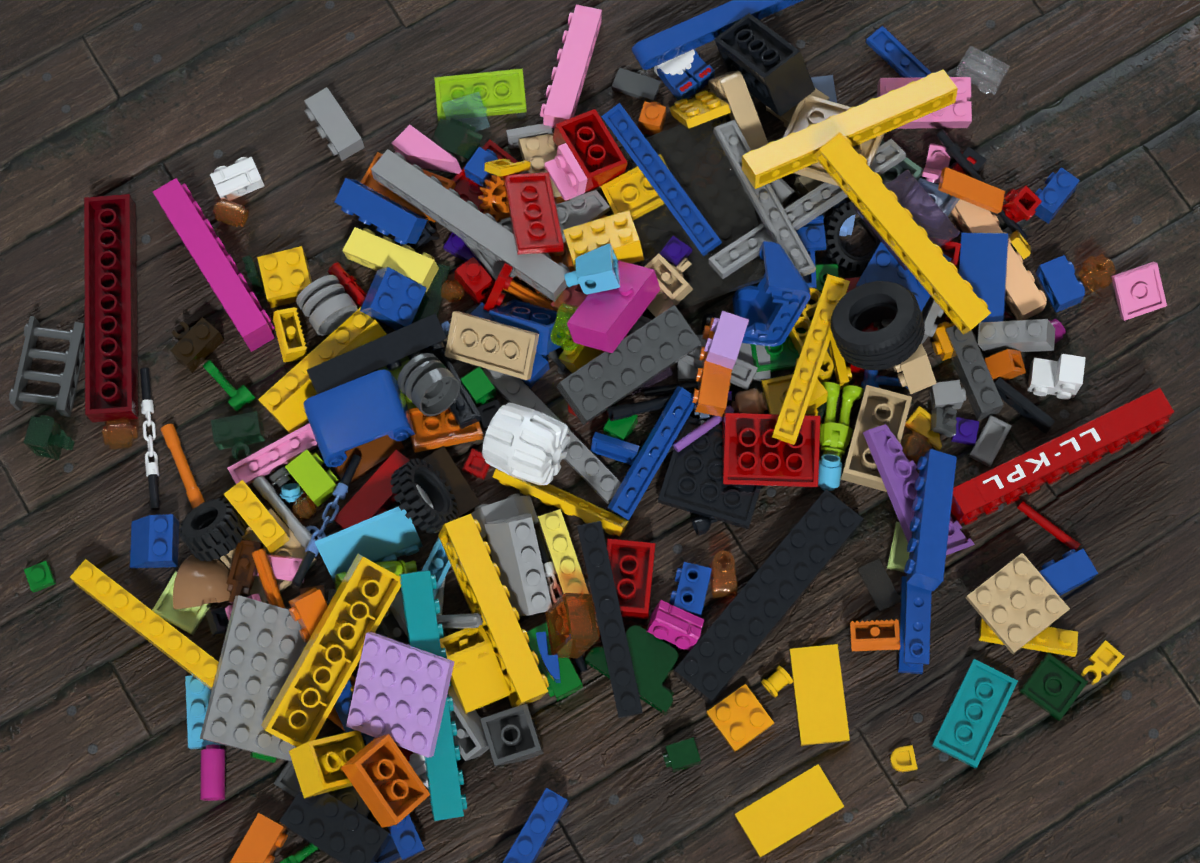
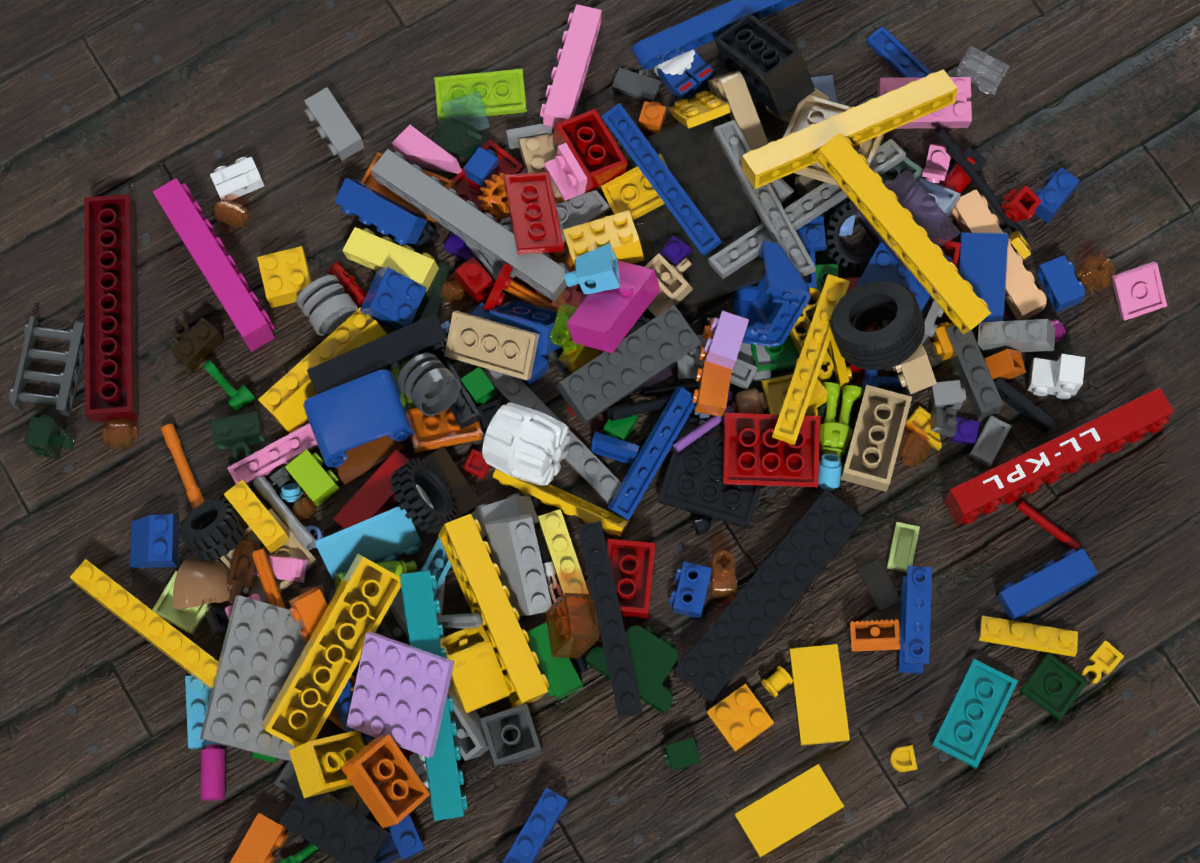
(39, 576): green plate -> none
(152, 468): piece -> none
(253, 274): clear green tile -> none
(289, 334): yellow brick -> none
(340, 493): piece -> none
(505, 167): yellow tile -> none
(550, 661): blue slope -> none
(675, 625): dark pink brick -> none
(899, 480): medium lavender wing -> none
(930, 520): blue brick -> none
(971, 190): orange tile -> none
(1017, 603): tan plate -> none

